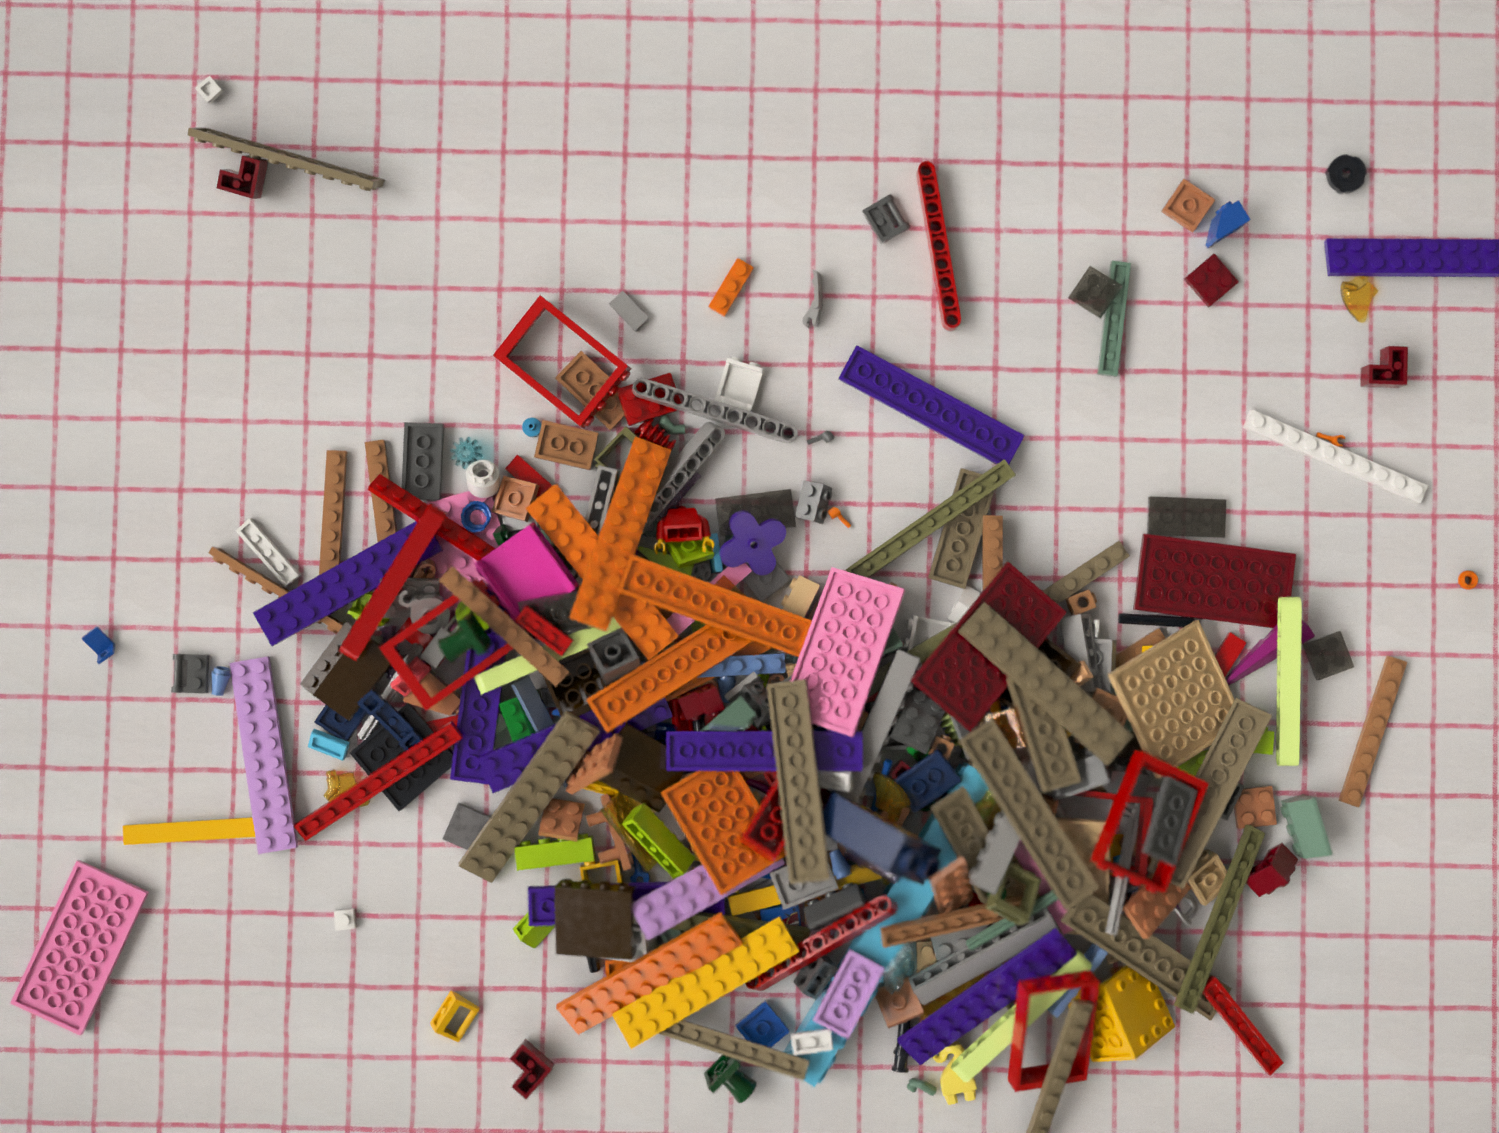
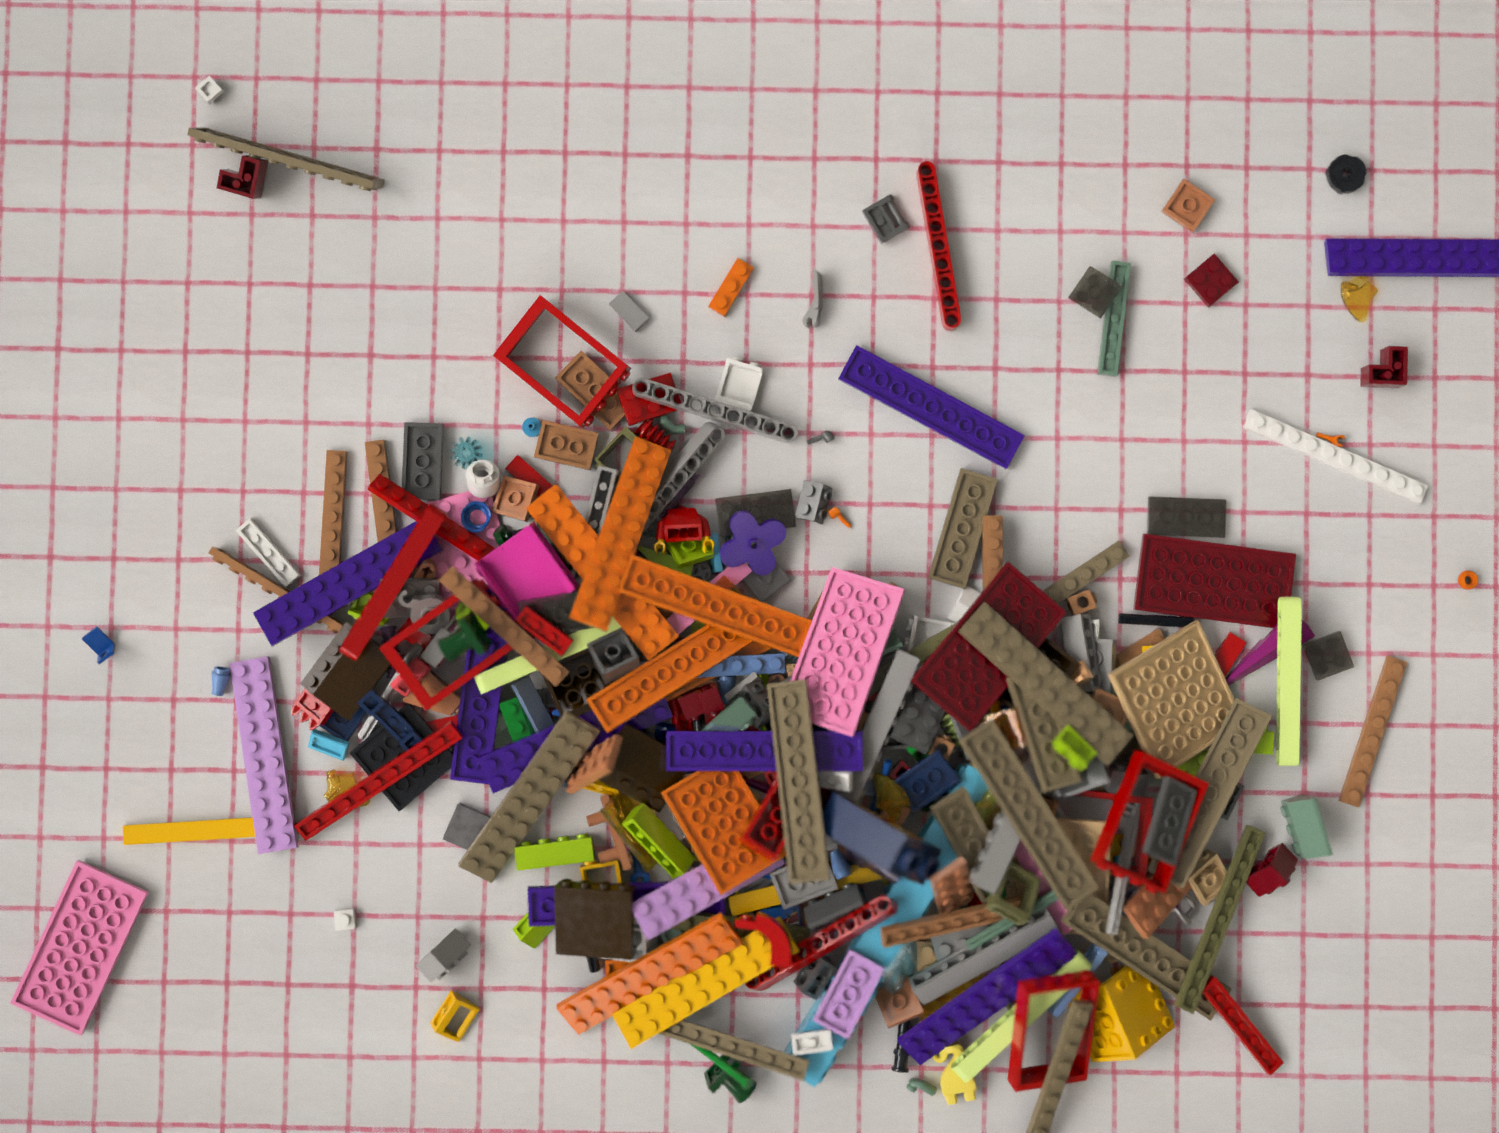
(196, 673): dark grey plate -> none
(311, 709): none -> plate
(441, 958): none -> light grey brick
(534, 1066): dark red brick -> none
(561, 819): nougat plate -> none
(746, 1082): none -> green bar
(762, 1026): blue plate -> none
(776, 934): none -> red arch
(800, 597): tan brick -> none
(933, 520): olive plate -> none
(1073, 748): none -> lime bracket
(1227, 221): blue slope -> none
(1255, 807): nougat plate -> none

